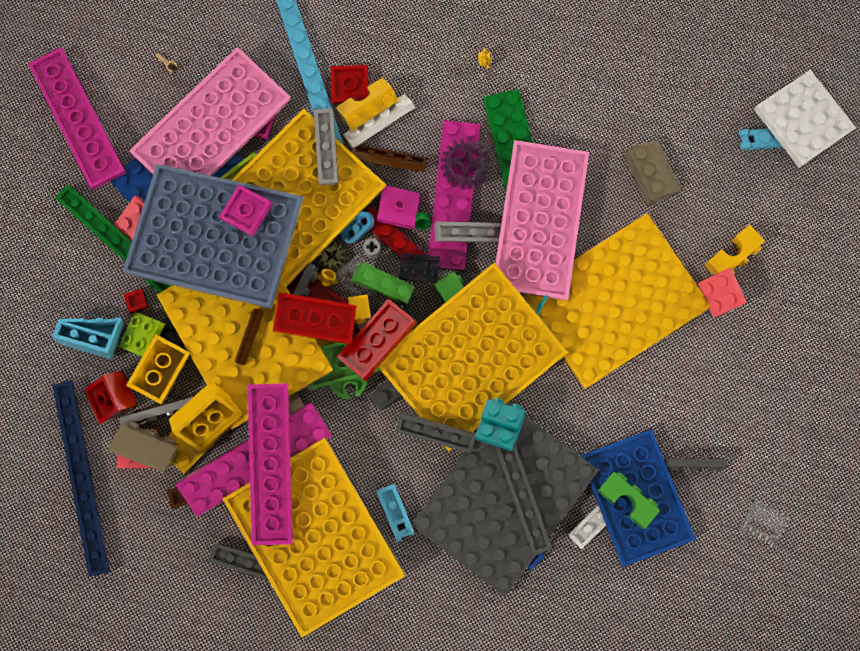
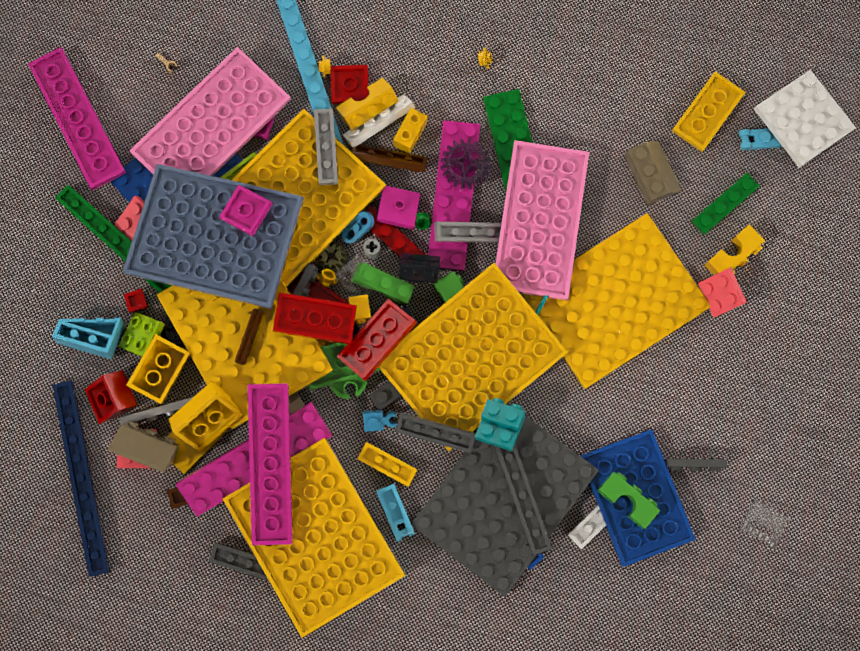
(324, 66): none -> yellow plate
(375, 420): none -> dark azure plate
(387, 464): none -> yellow plate
(410, 131): none -> yellow brick
(708, 111): none -> yellow plate
(725, 203): none -> green plate

